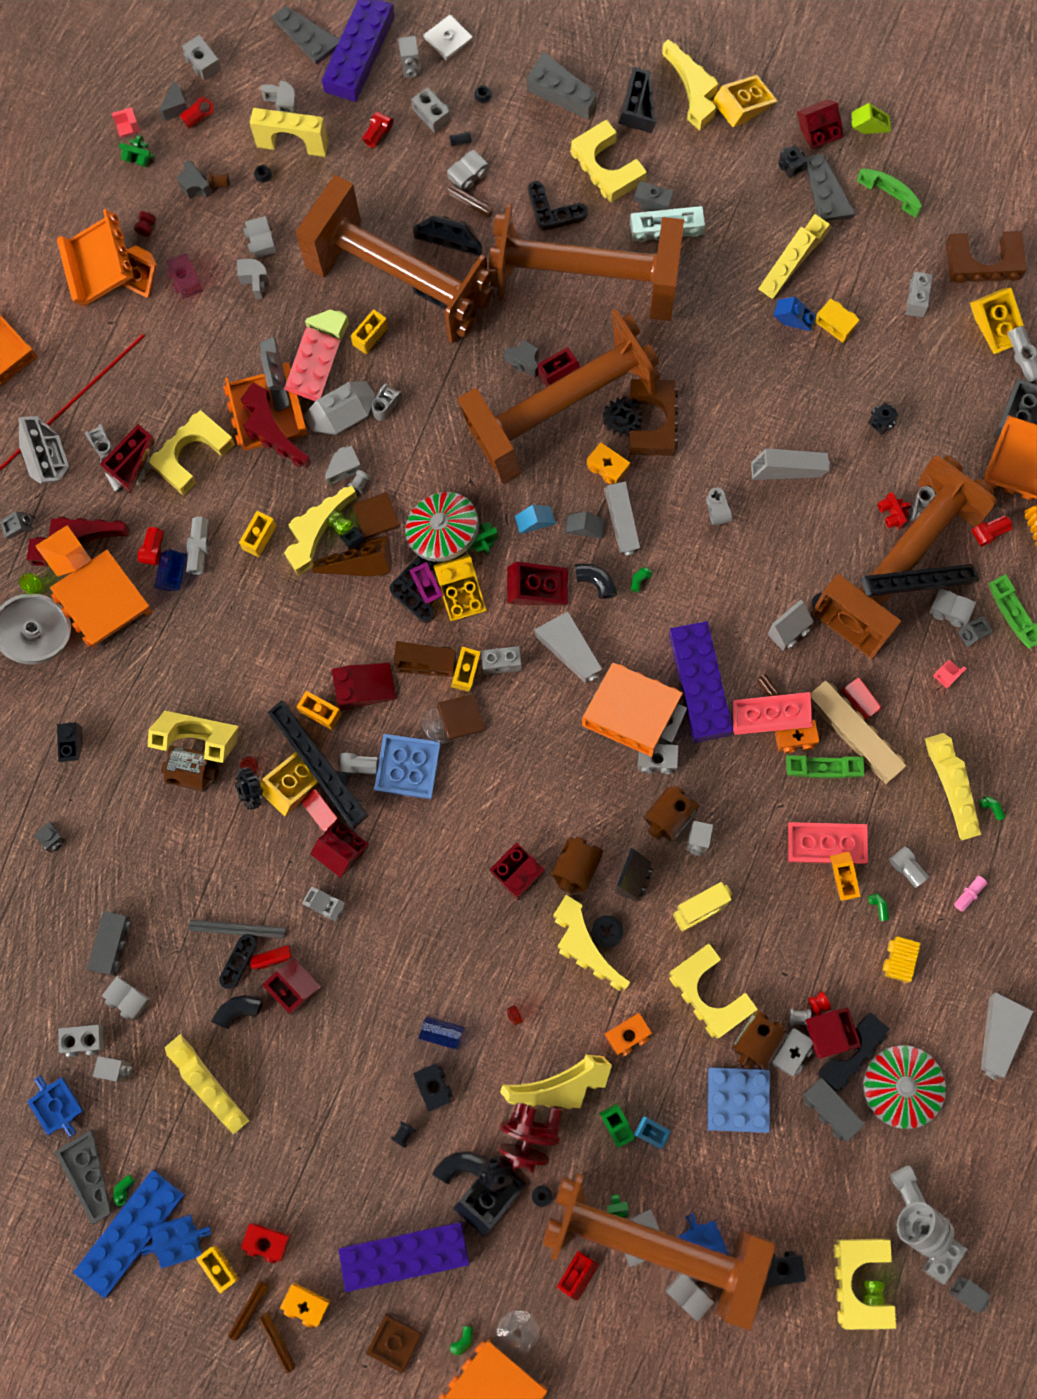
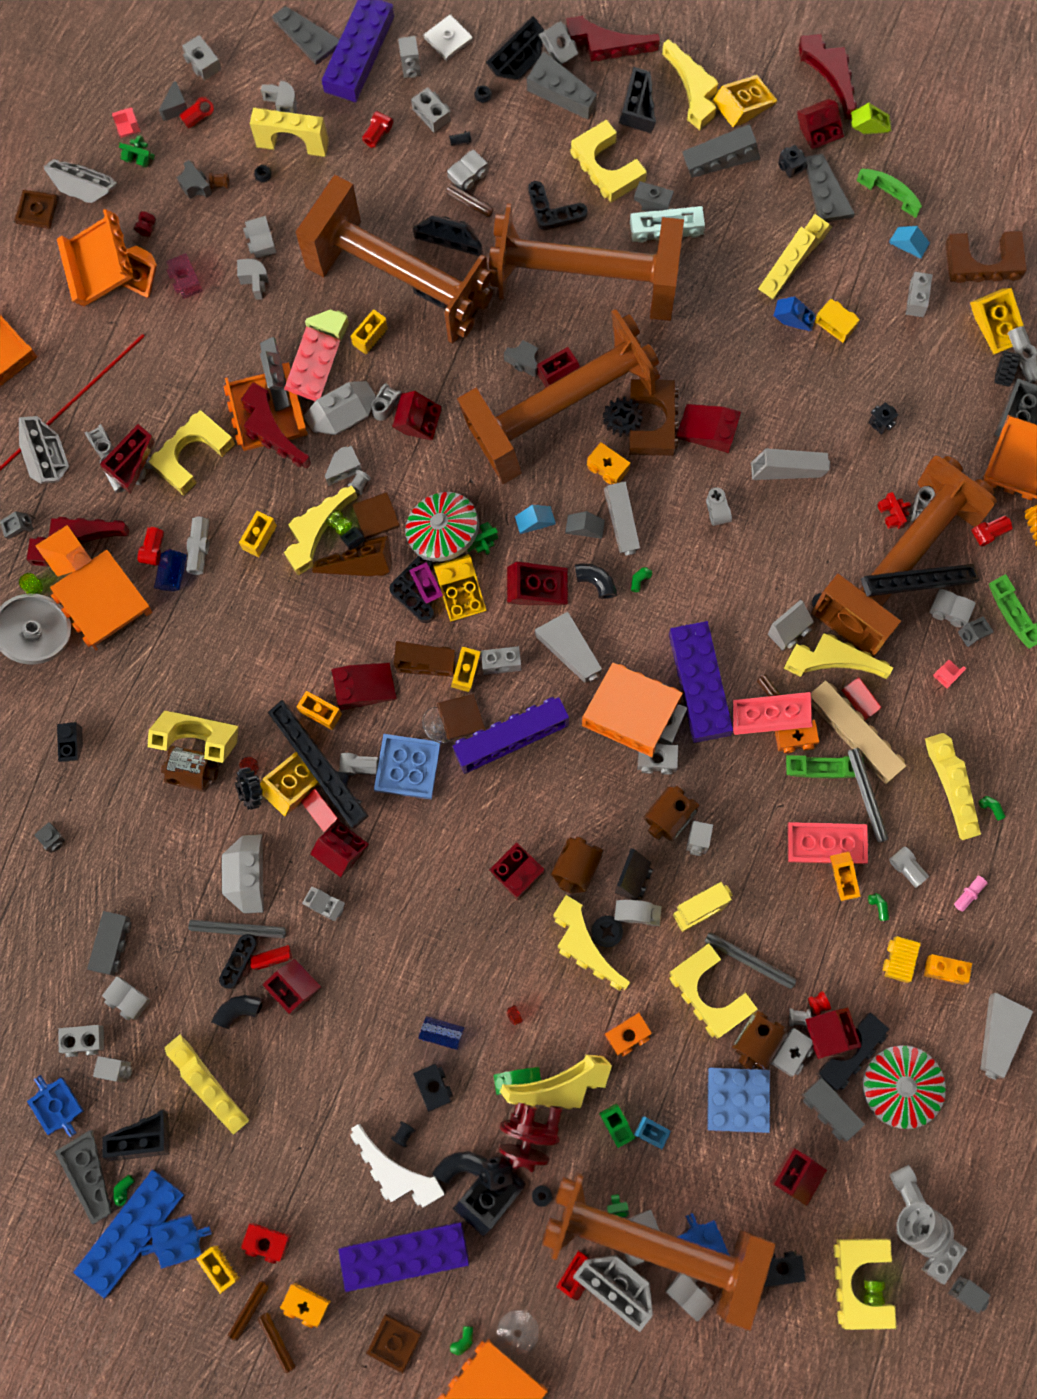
(36, 209): none -> reddish brown tile
(79, 180): none -> light grey wedge
(139, 1140): none -> black wedge
(244, 874): none -> light grey wedge
(393, 1177): none -> white arch
(417, 415): none -> dark red slope
(511, 734): none -> dark purple brick
(516, 1077): none -> green brick
(517, 51): none -> black wedge
(549, 38): none -> light grey brick
(608, 44): none -> dark red arch
(618, 1288): none -> light grey wedge
(637, 912): none -> light grey brick
(709, 426): none -> dark red slope
(722, 152): none -> dark grey wedge
(750, 960): none -> dark grey axle
(799, 1176): none -> dark red slope
(833, 66): none -> dark red arch
(834, 654): none -> light yellow arch
(868, 795): none -> dark grey axle
(910, 240): none -> dark azure slope
(947, 969): none -> light orange brick
(1007, 368): none -> black tyre

